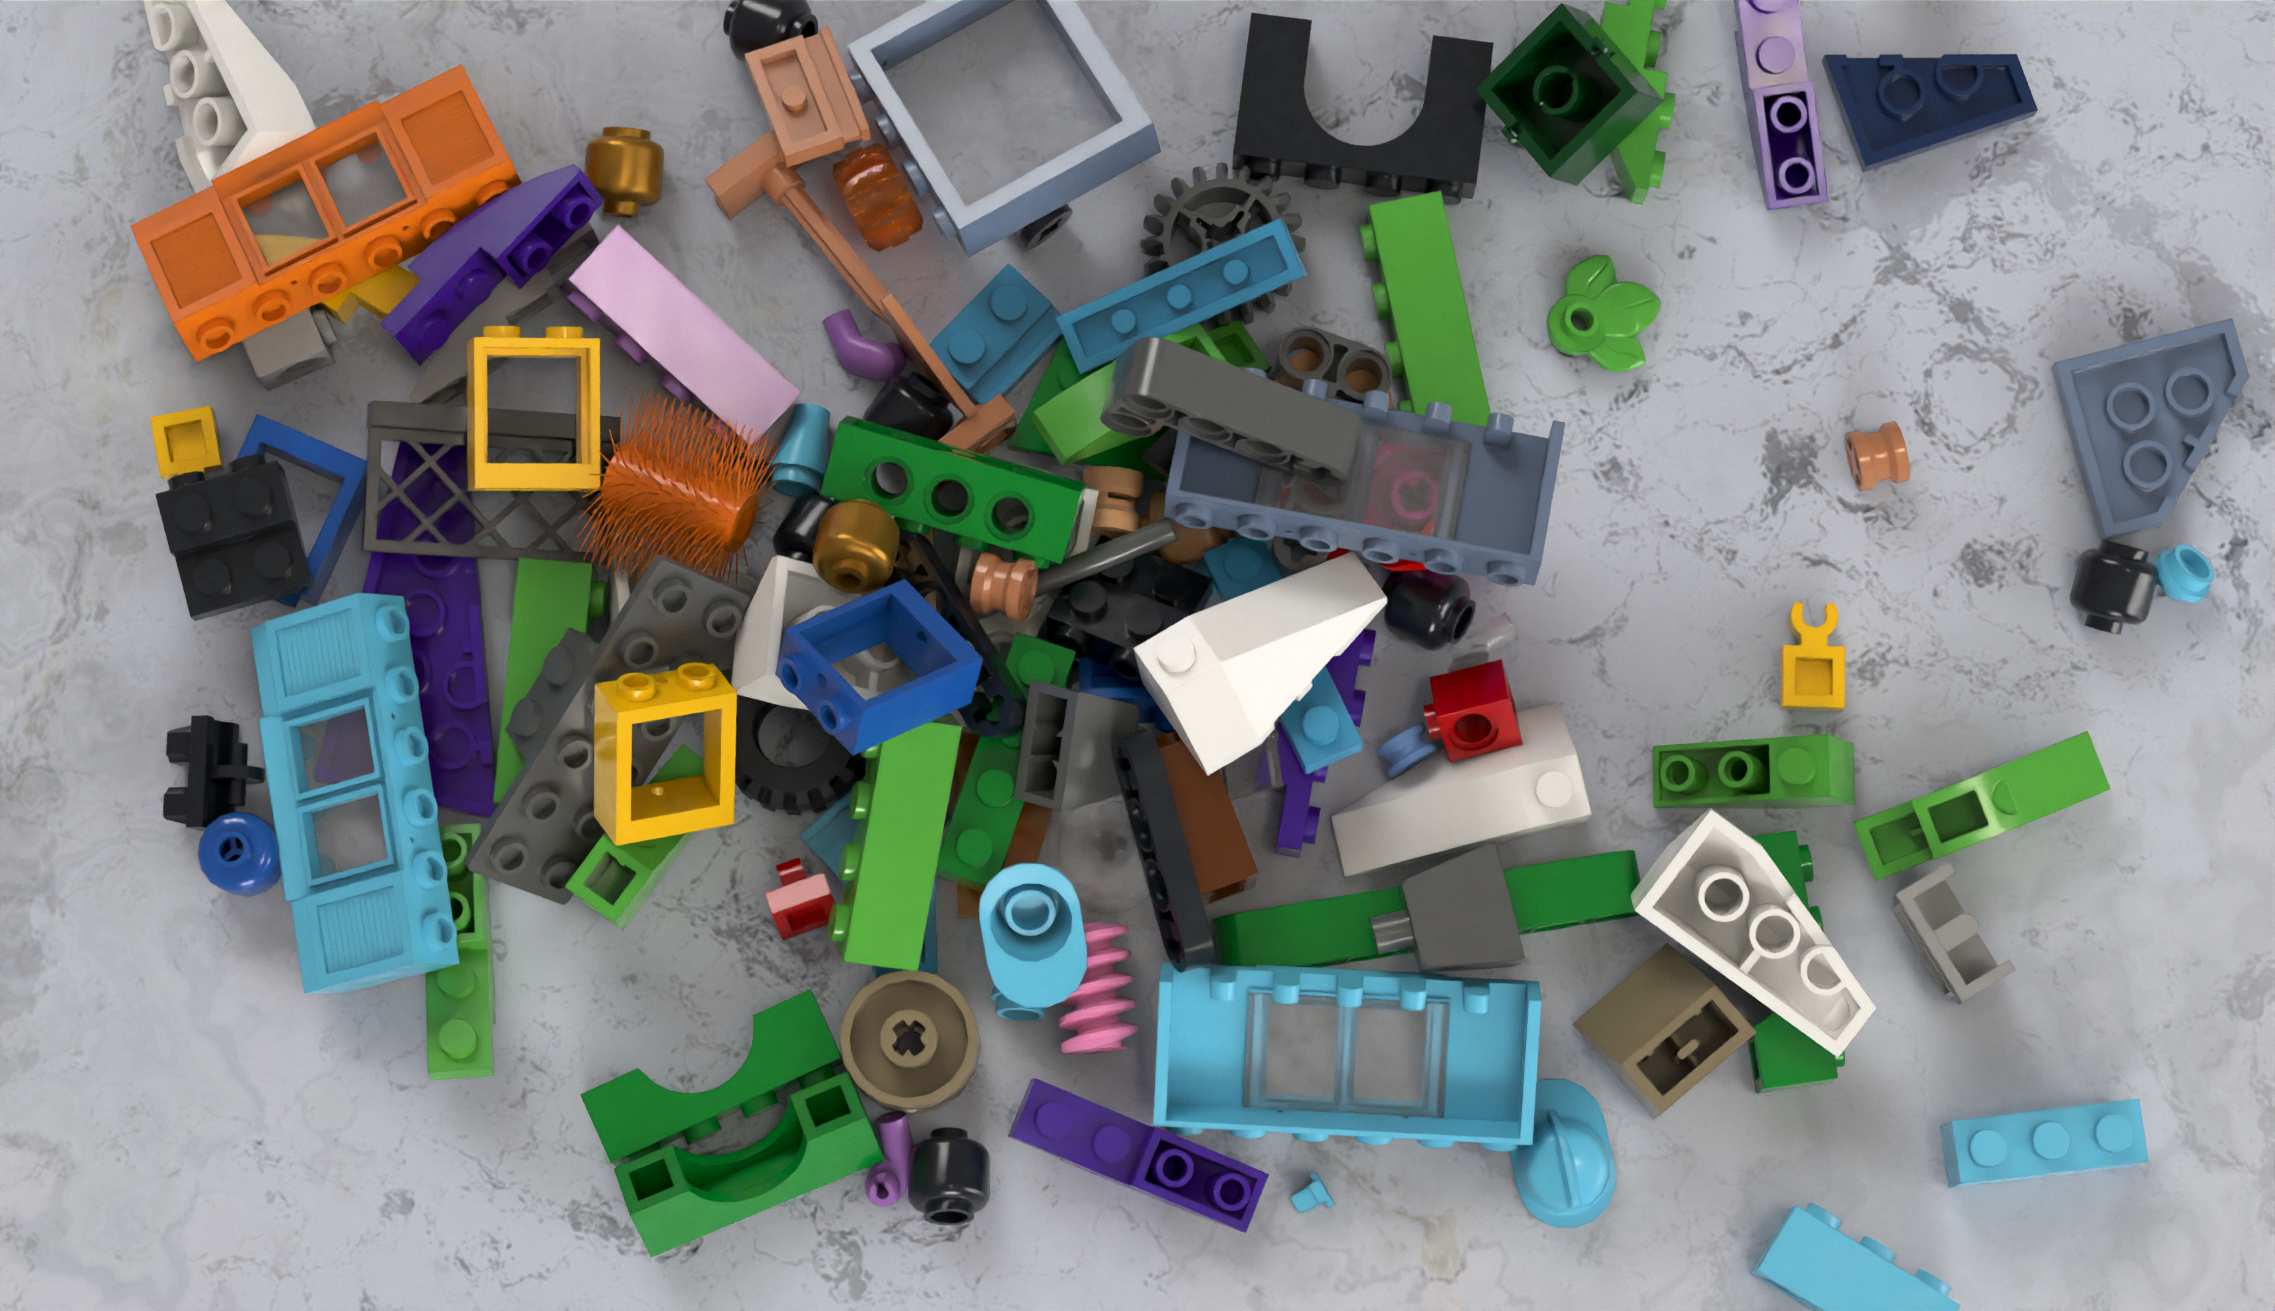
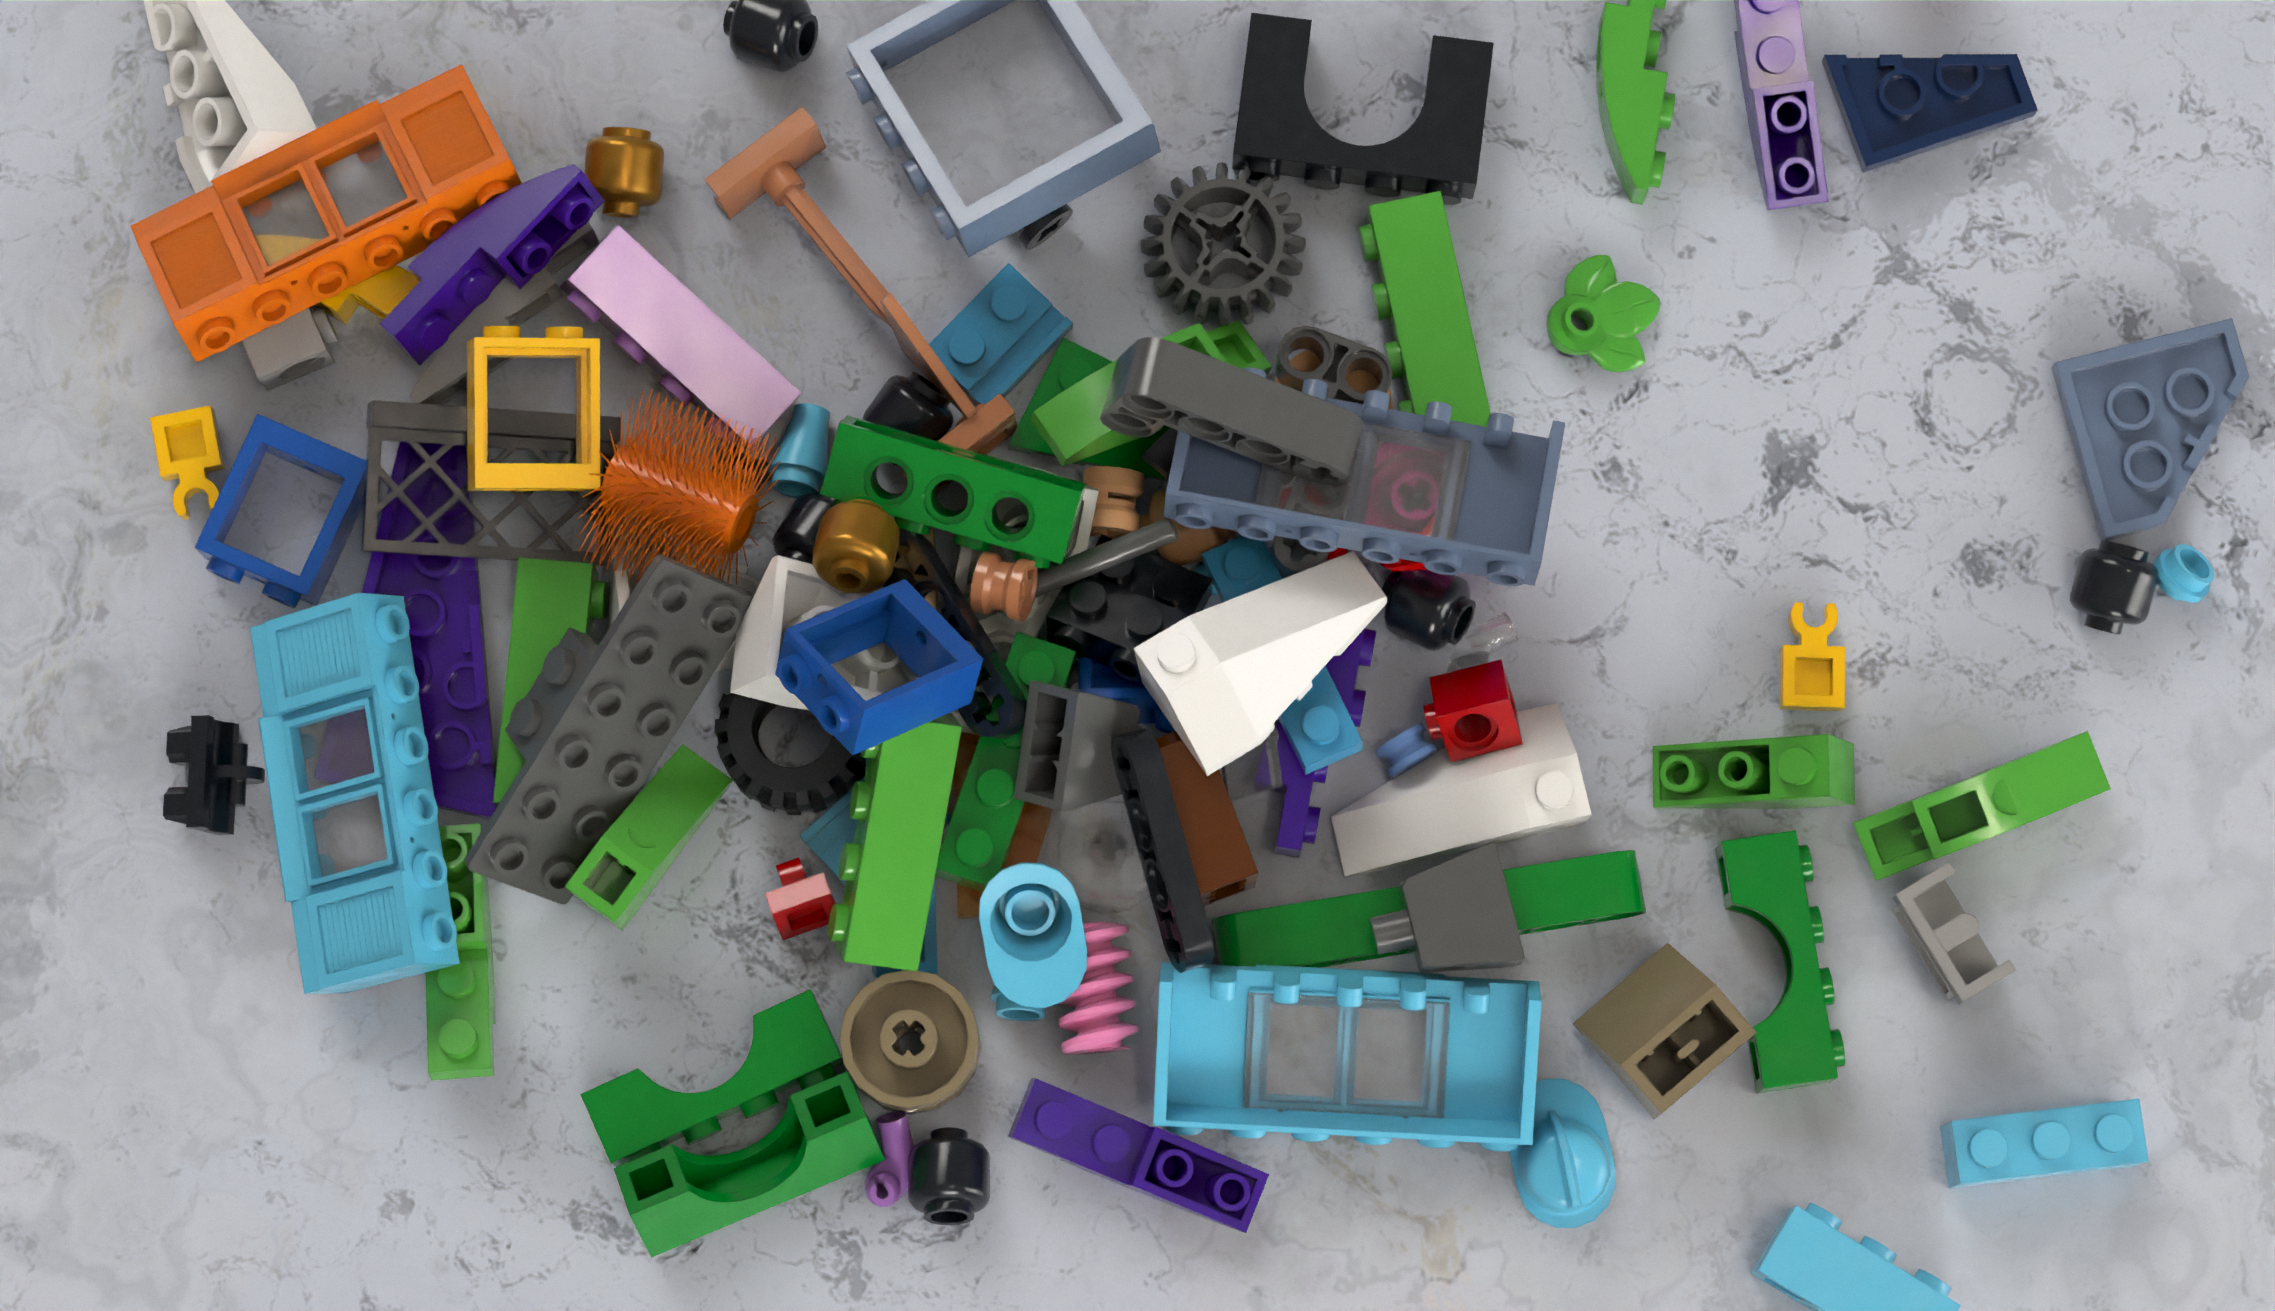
(234, 537): black plate -> none
(259, 860): blue head -> none
(673, 805): yellow window -> none
(807, 96): nougat plate -> none
(861, 355): medium lavender arm -> none
(877, 197): clear orange gear -> none
(1182, 295): dark azure plate -> none
(1312, 1195): medium azure piece -> none
(1568, 94): dark green brick -> none
(1741, 916): white wedge -> none
(1877, 456): nougat wheel -> none

